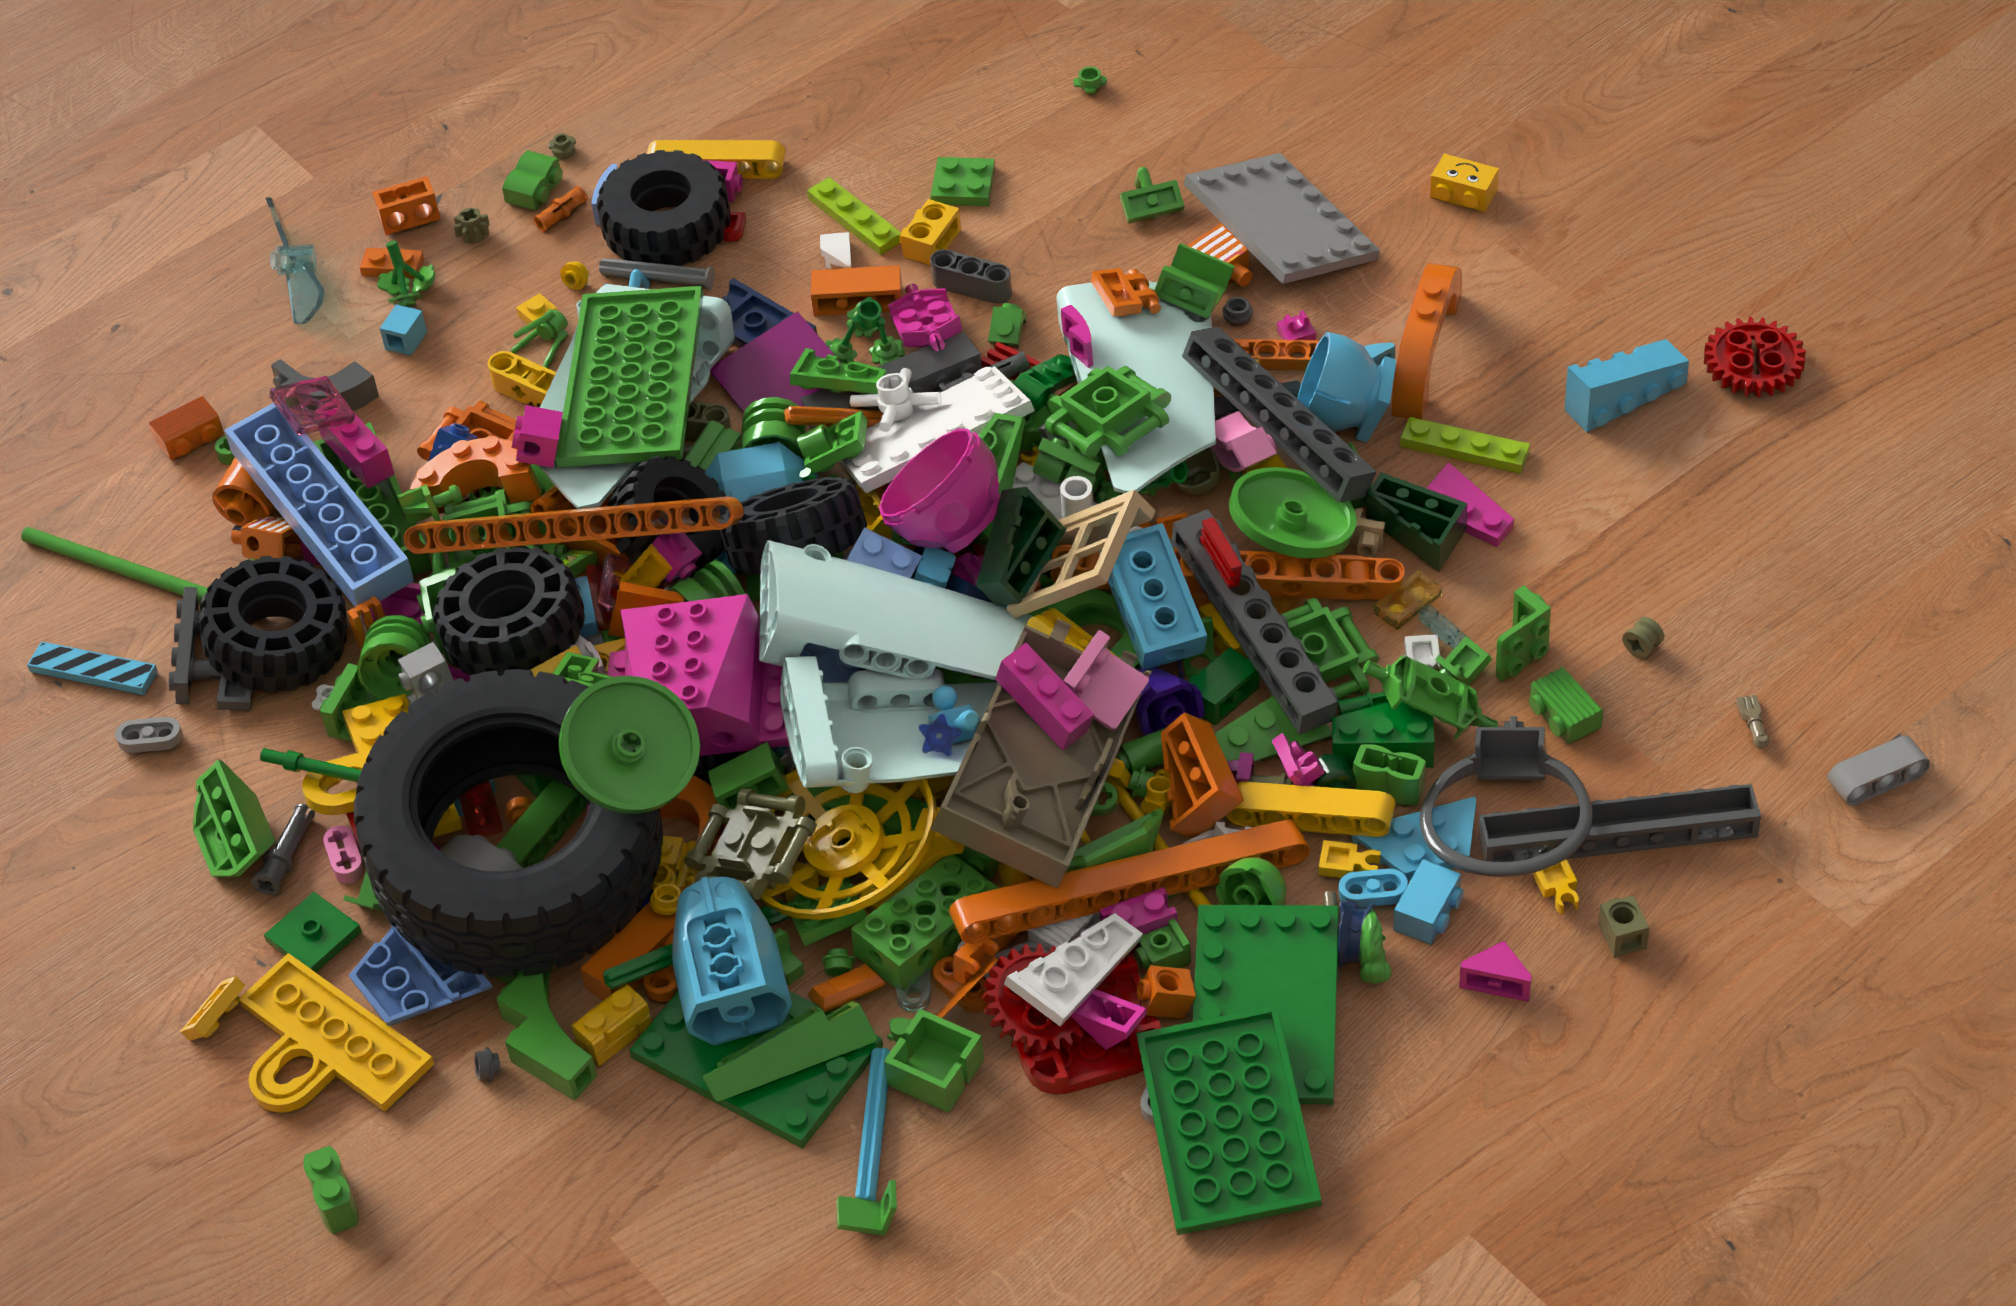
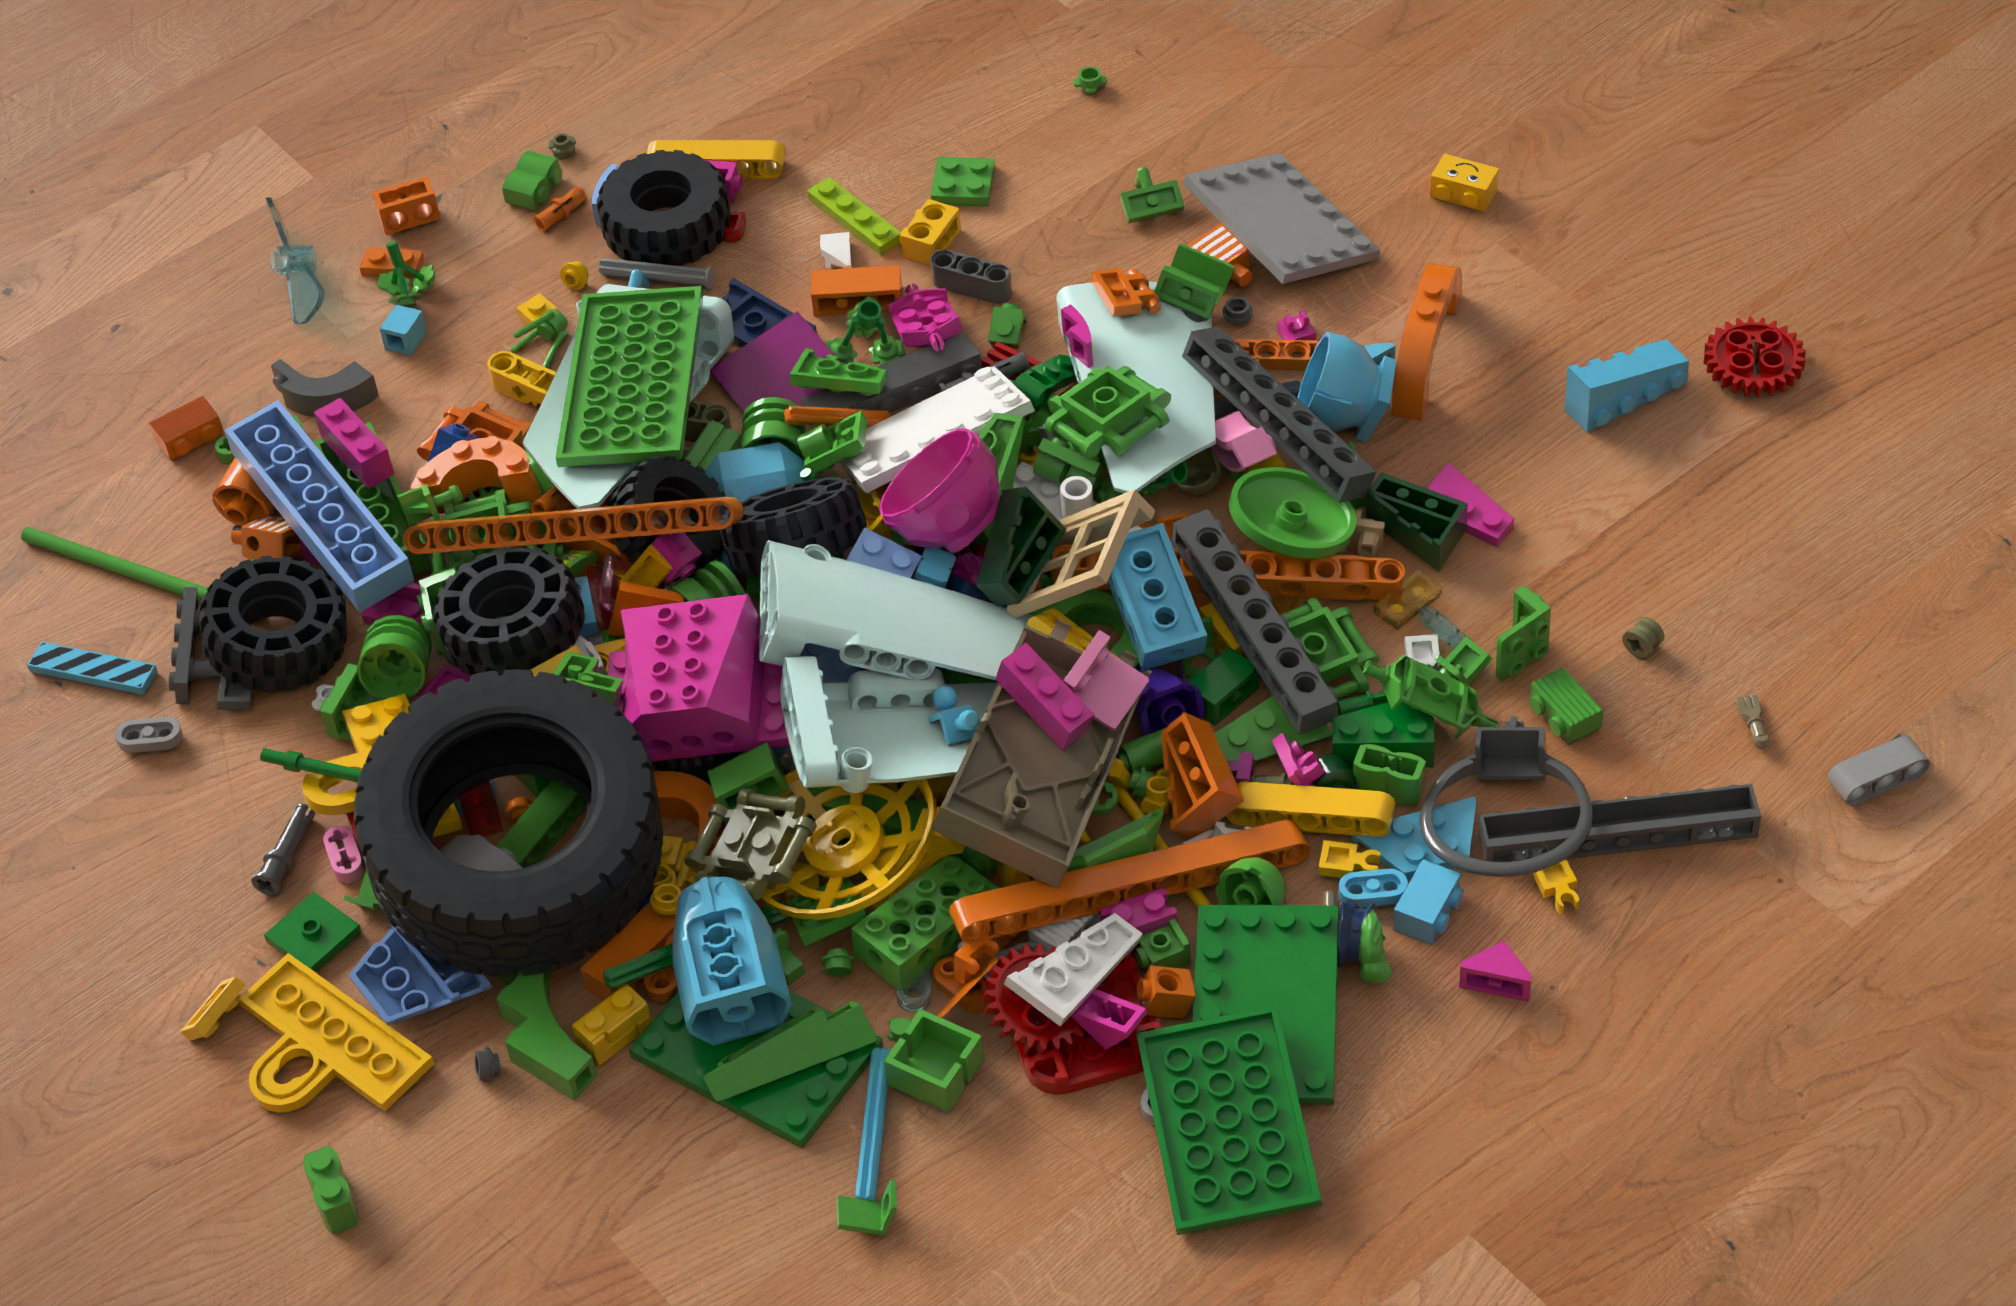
(229, 822): bright green wedge -> none
(317, 419): clear pink piece -> none
(364, 608): orange tile -> none
(424, 672): light grey brick -> none
(471, 225): olive gear -> none
(537, 436): dark pink brick -> none
(629, 744): bright green dish -> none
(845, 987): orange tile -> none
(895, 398): white bar -> none
(943, 744): clear blue plate -> none
(1221, 552): red tile -> none
(1465, 445): lime plate -> none
(1624, 937): olive brick -> none

